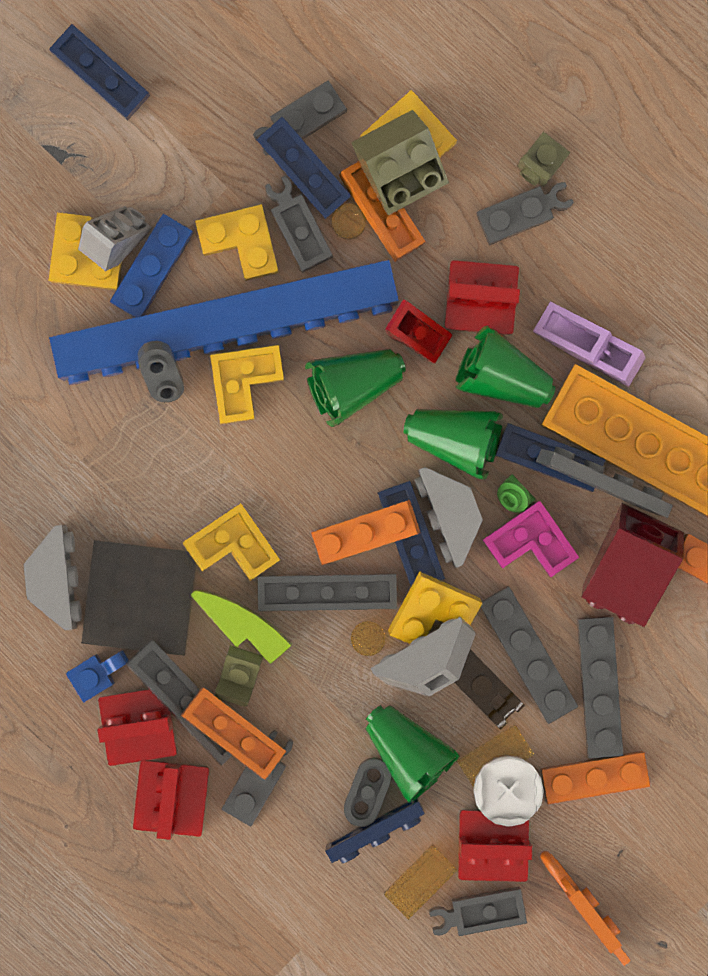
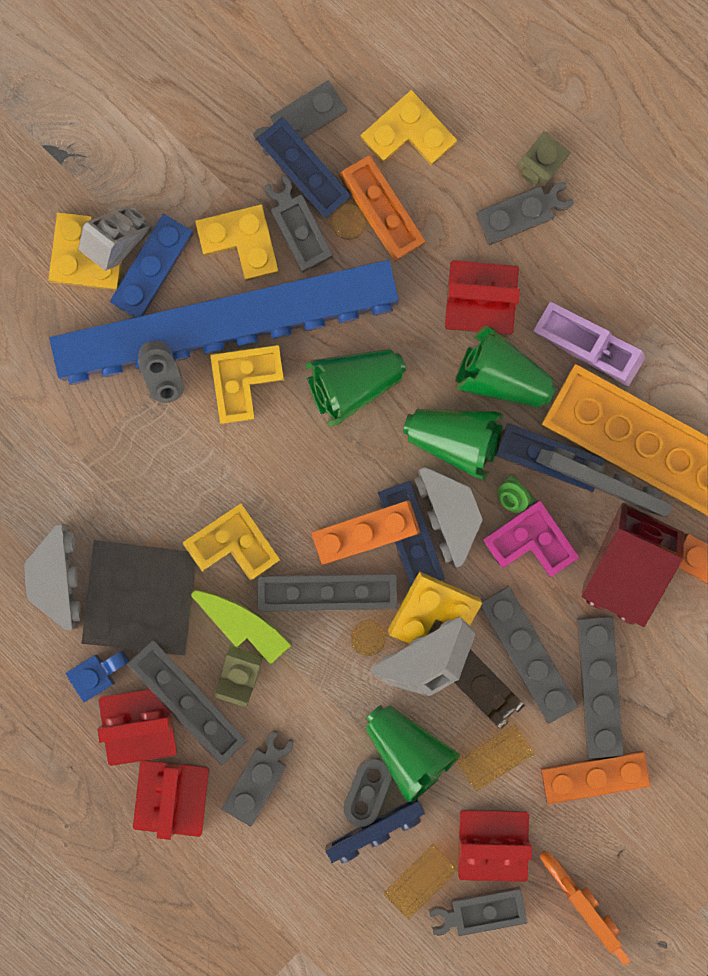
(99, 72): dark blue plate -> none
(233, 733): orange plate -> none
(400, 161): olive slope -> none
(418, 332): red slope -> none
(508, 790): white tile -> none

